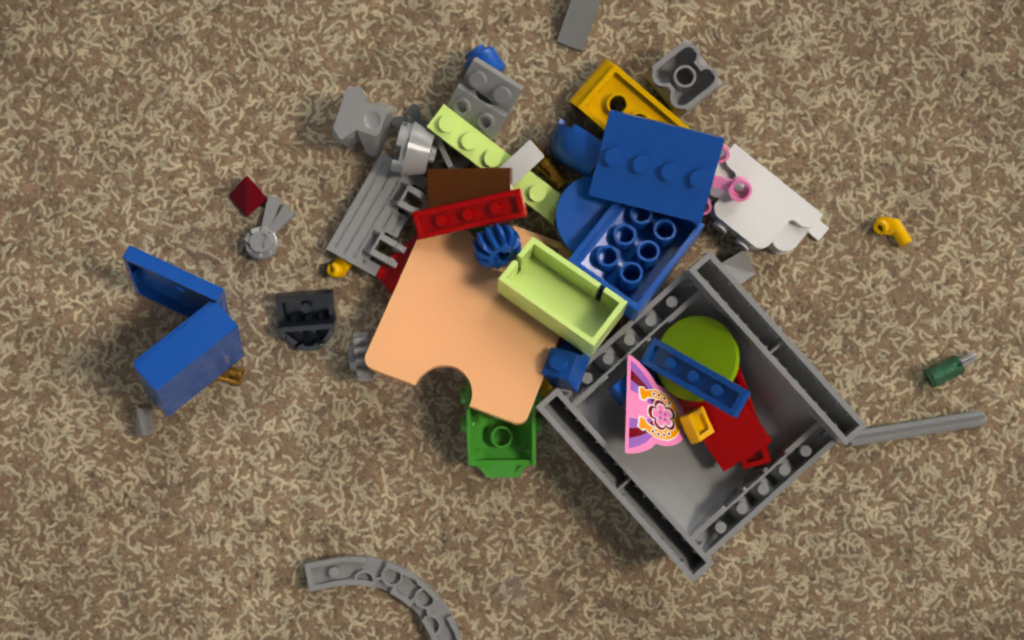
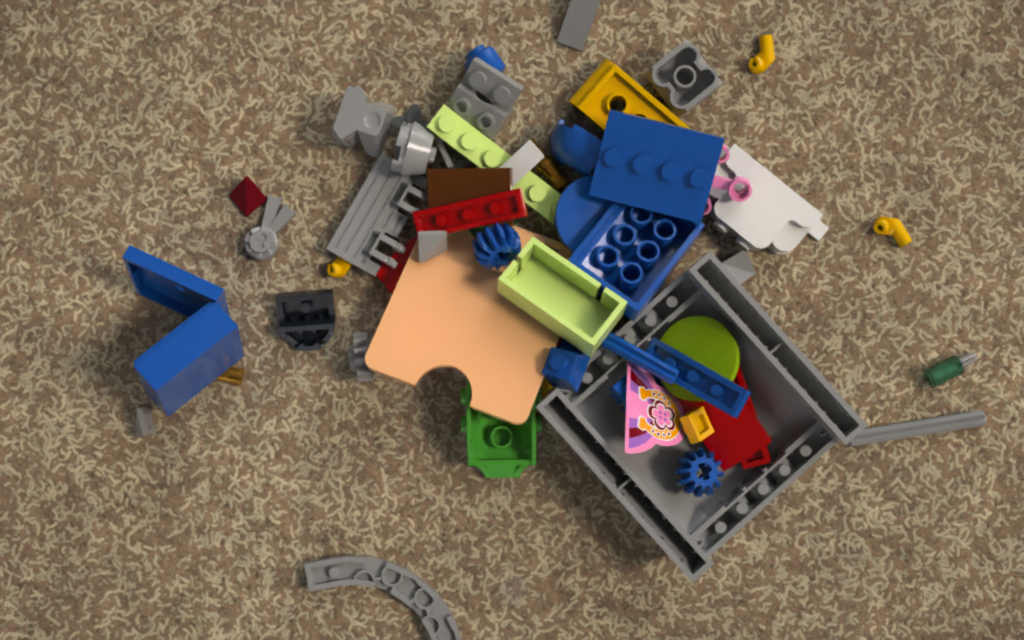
(431, 244): none -> light grey slope
(640, 358): none -> blue axle
(707, 479): none -> blue gear
(765, 57): none -> yellow arm

